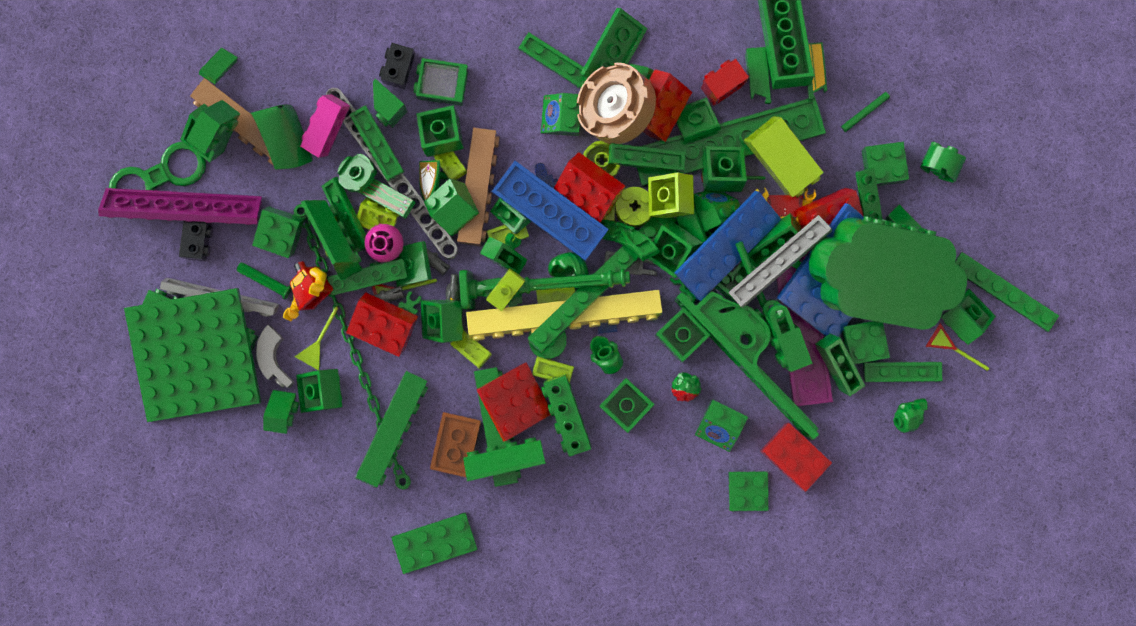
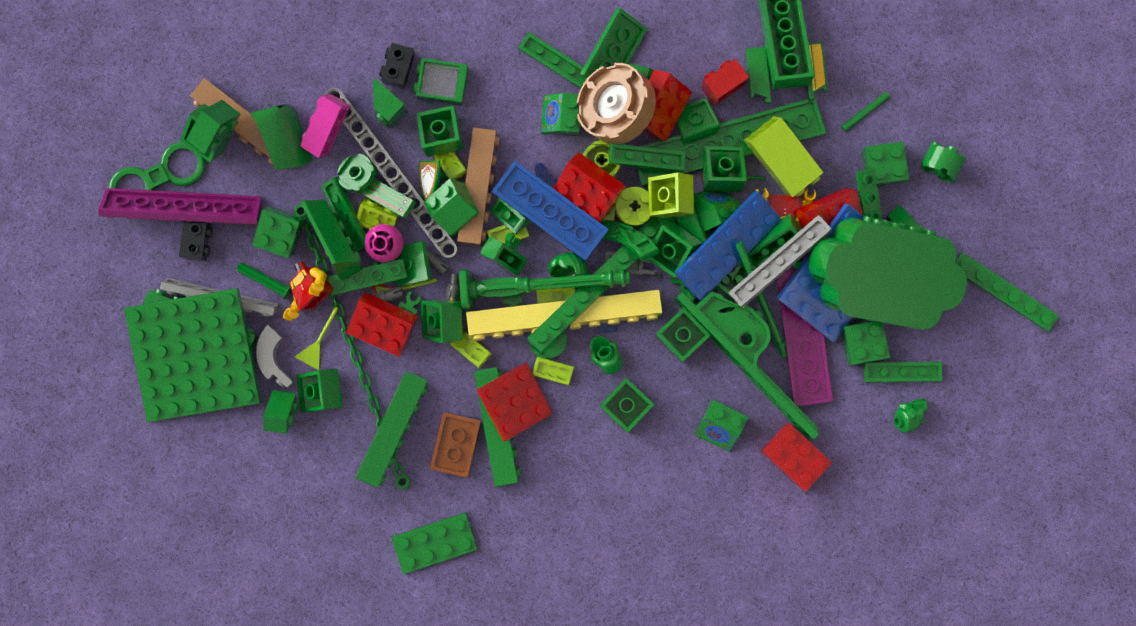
(218, 66): green tile -> none
(376, 143): green tile -> none
(504, 460): green slope -> none
(505, 289): lime plate -> none
(567, 415): green brick -> none
(686, 387): green piece -> none
(748, 491): green plate -> none
(785, 337): green brick -> none
(840, 364): green brick -> none
(941, 340): piece -> none
(969, 318): green slope -> none

